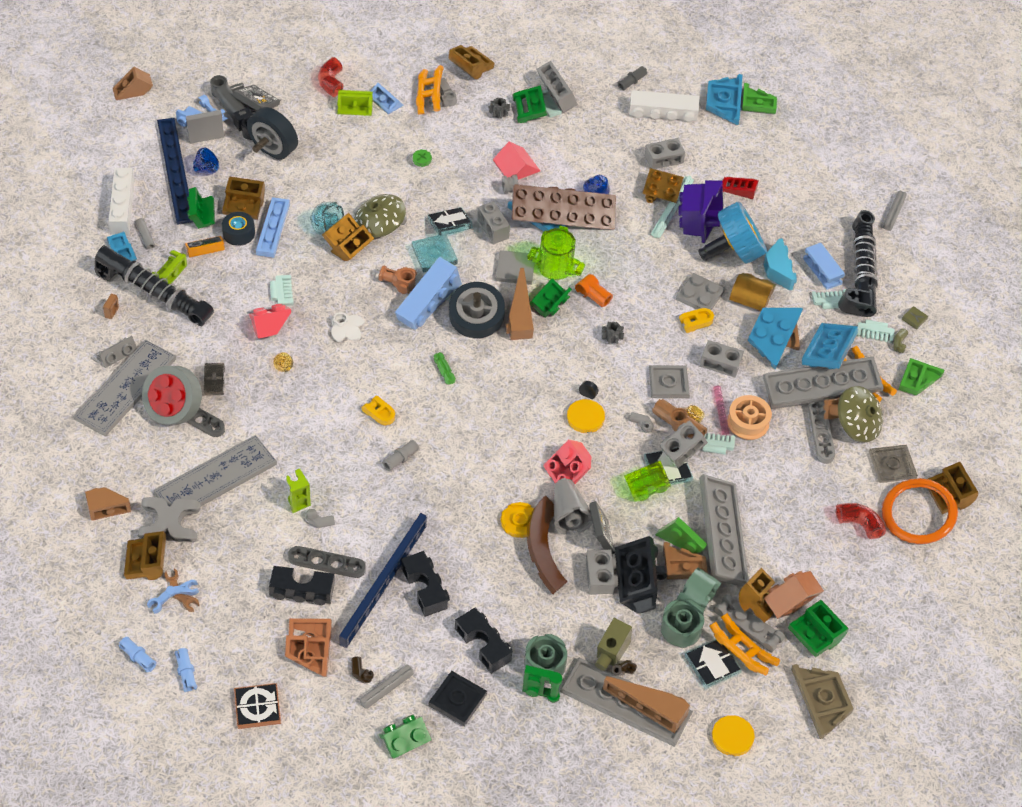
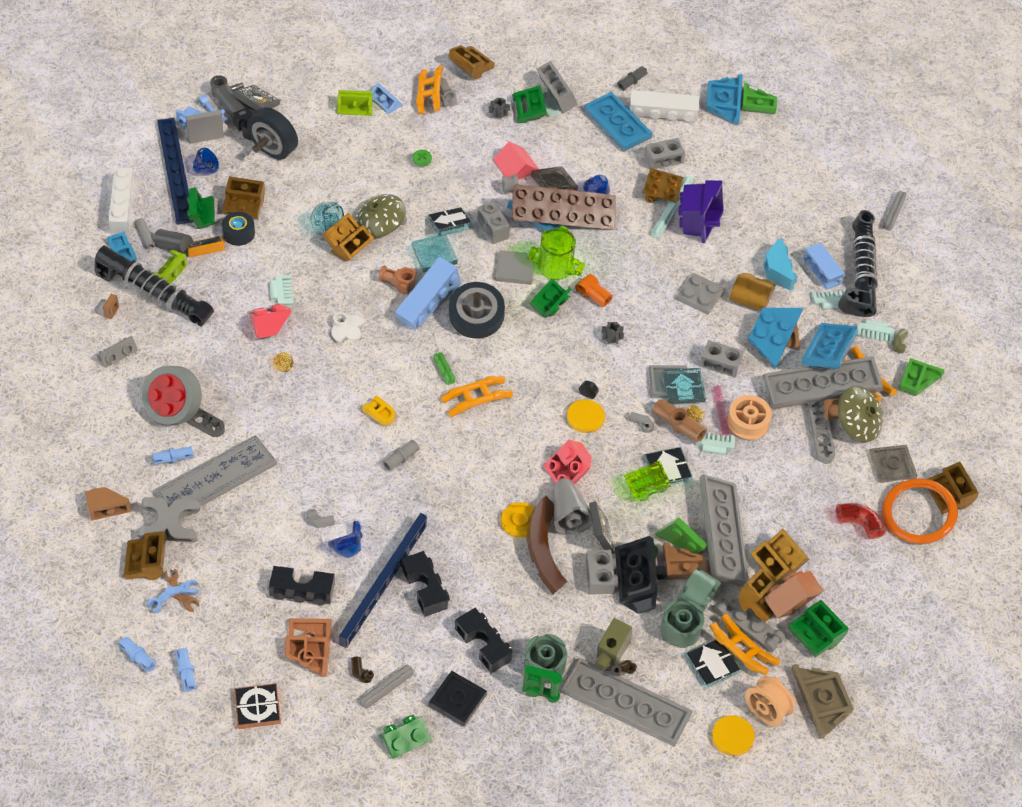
(123, 388): light grey tile -> none
(133, 84): medium nougat slope -> none
(172, 240): none -> dark grey brick
(172, 455): none -> light blue pin
(214, 378): clear smoke beam -> none
(273, 227): light blue plate -> none
(299, 492): lime hinge -> none
(327, 76): clear red cylinder -> none
(328, 559): dark grey beam -> none
(350, 544): none -> clear blue hat
(470, 402): none -> light orange piece
(520, 318): medium nougat slope -> none
(553, 177): none -> clear smoke tile
(618, 121): none -> dark azure plate
(656, 704): medium nougat slope -> none
(684, 385): none -> clear light blue tile
(687, 447): light grey brick -> none
(703, 318): yellow plate -> none
(739, 234): dark azure wheel -> none
(749, 190): red slope -> none
(770, 700): none -> light nougat wheel
(780, 556): none -> pearl gold brick
(915, 317): olive tile -> none

